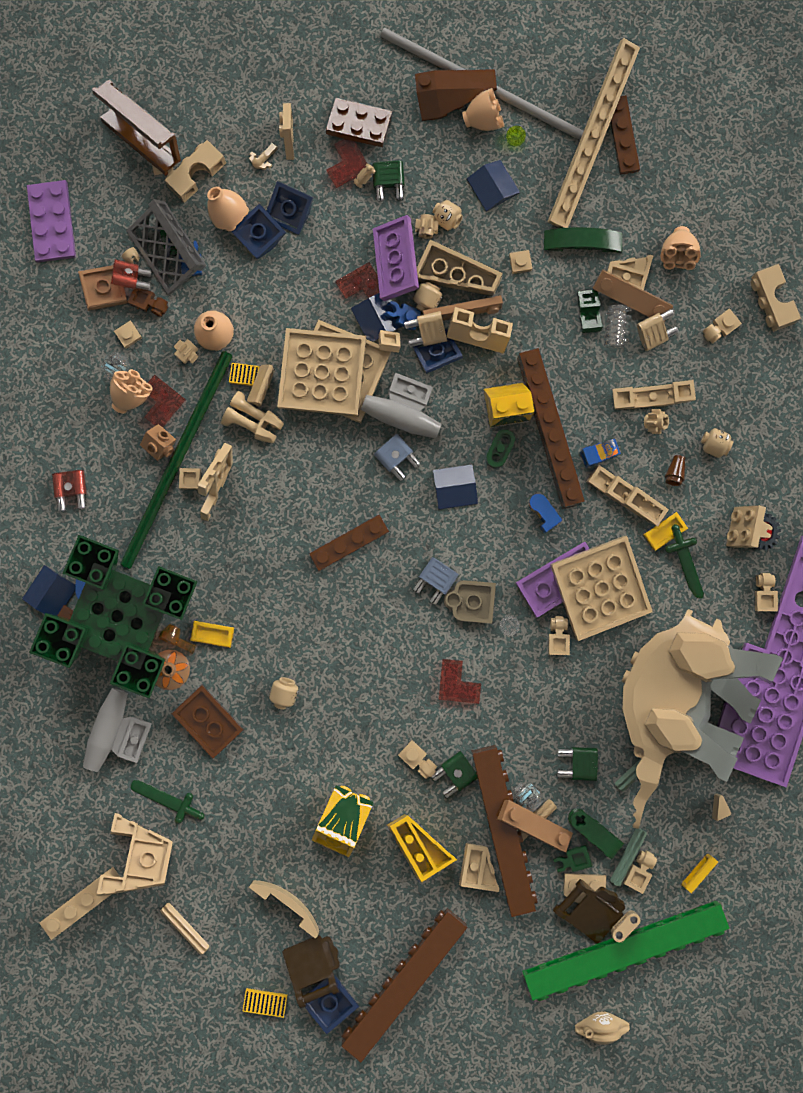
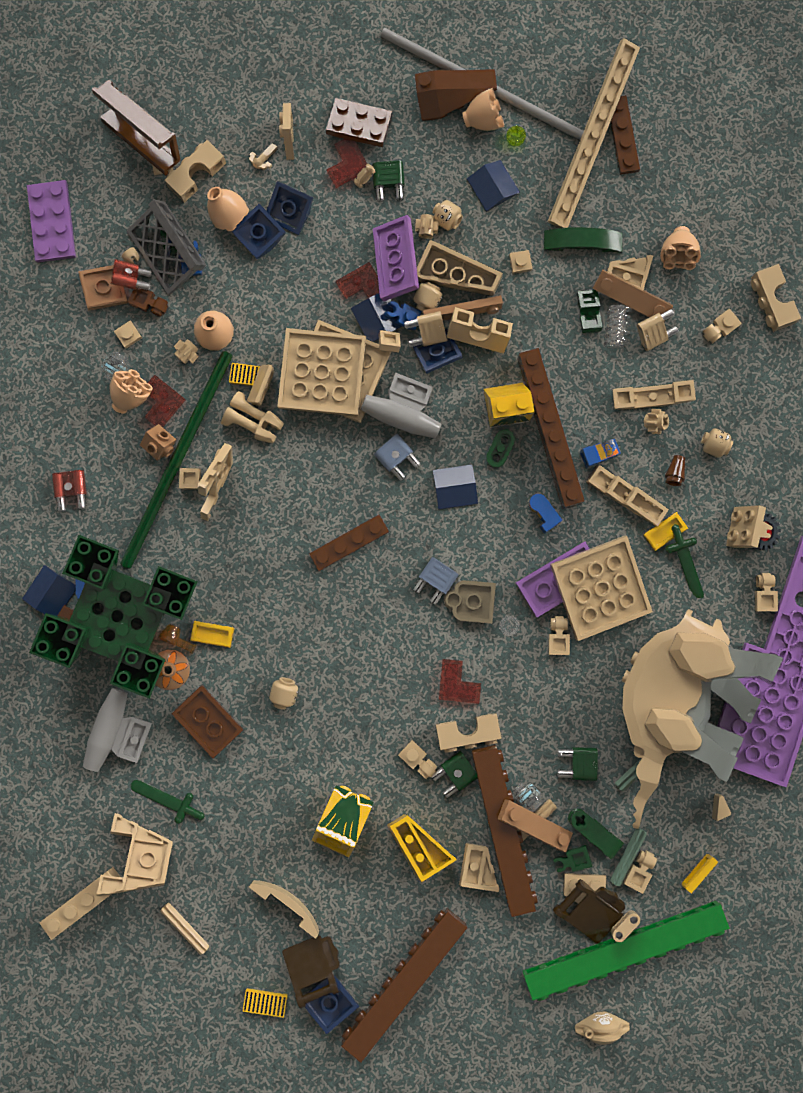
(486, 731): none -> tan arch

